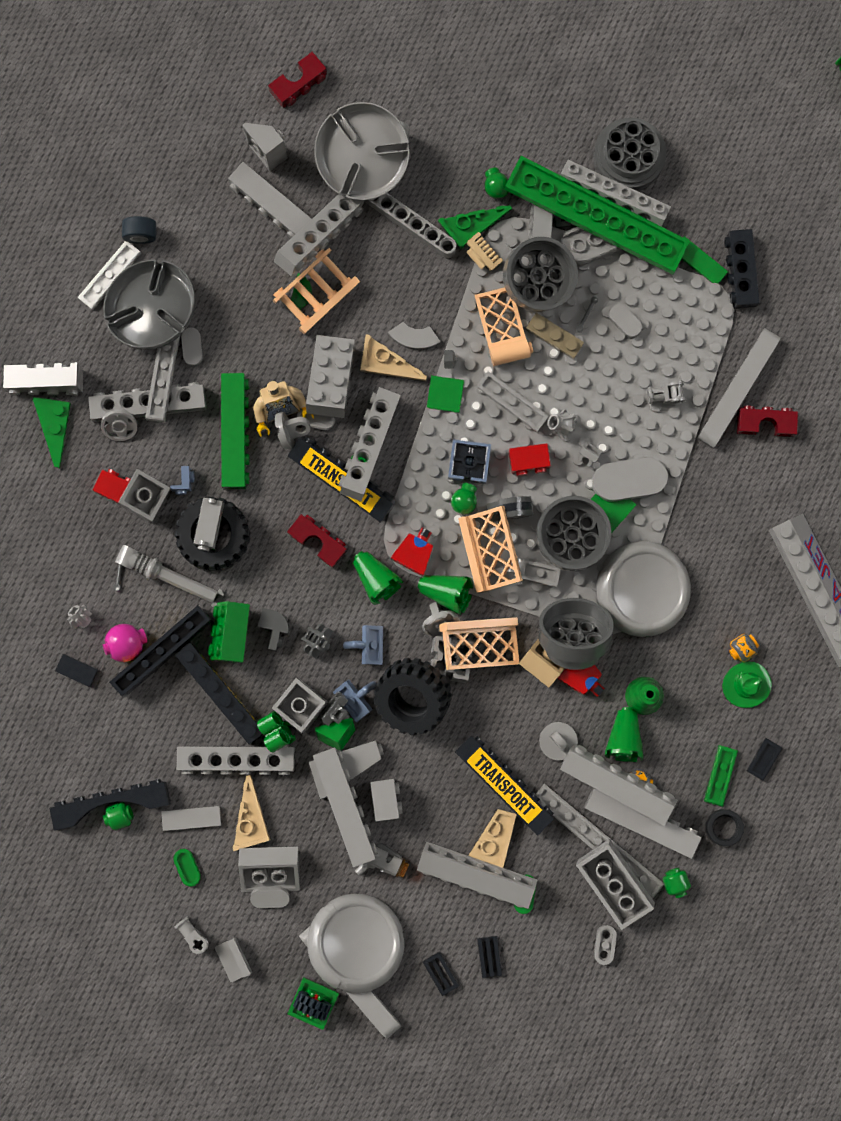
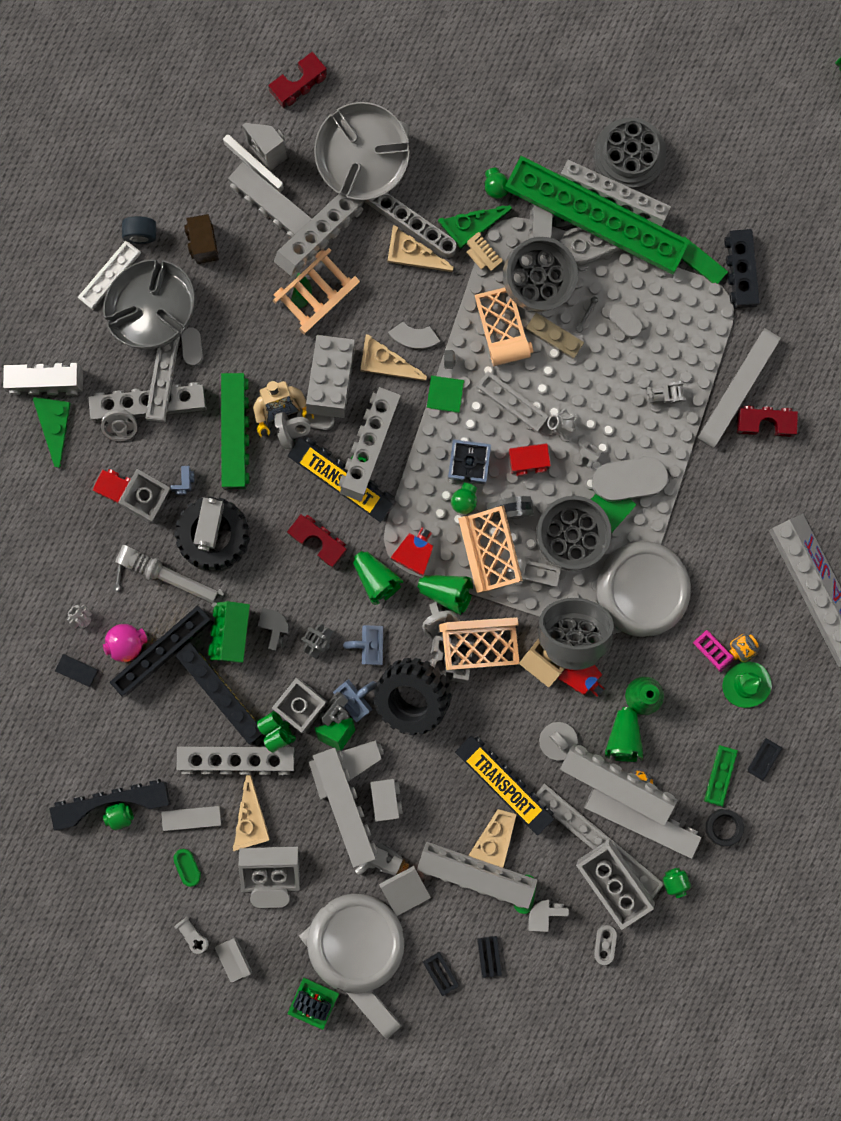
(202, 239): none -> dark brown brick
(253, 163): none -> white tile
(404, 891): none -> light grey tile
(407, 251): none -> tan wing
(539, 914): none -> light grey brick
(708, 655): none -> dark pink slope

